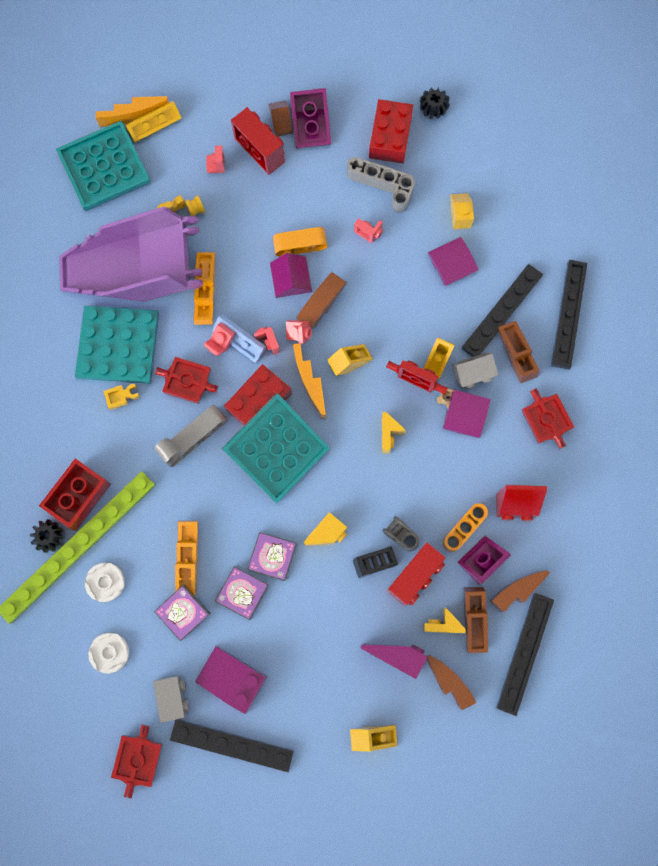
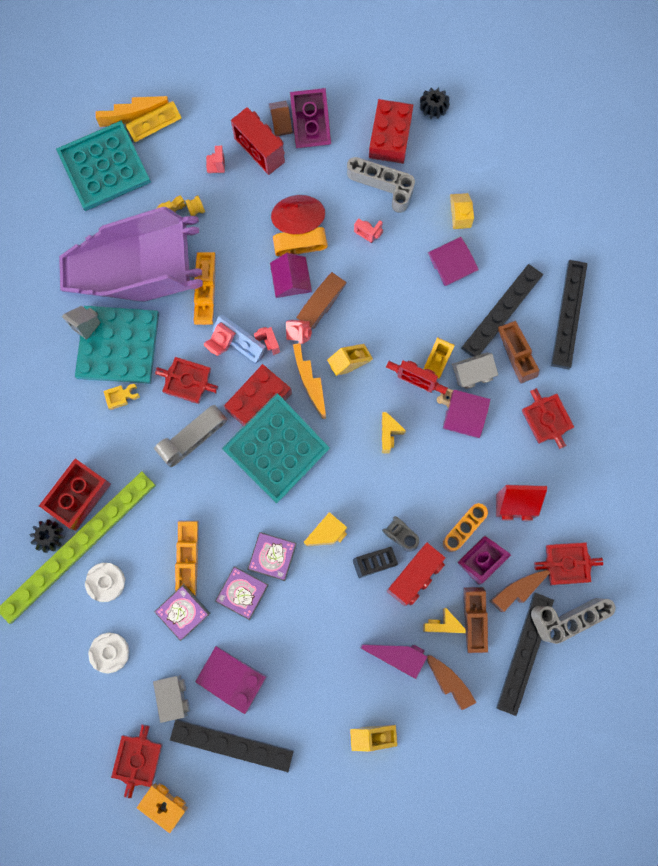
(82, 321): none -> light grey slope
(152, 804): none -> light orange brick
(298, 214): none -> red hat
(568, 563): none -> red plate
(576, 617): none -> light grey beam

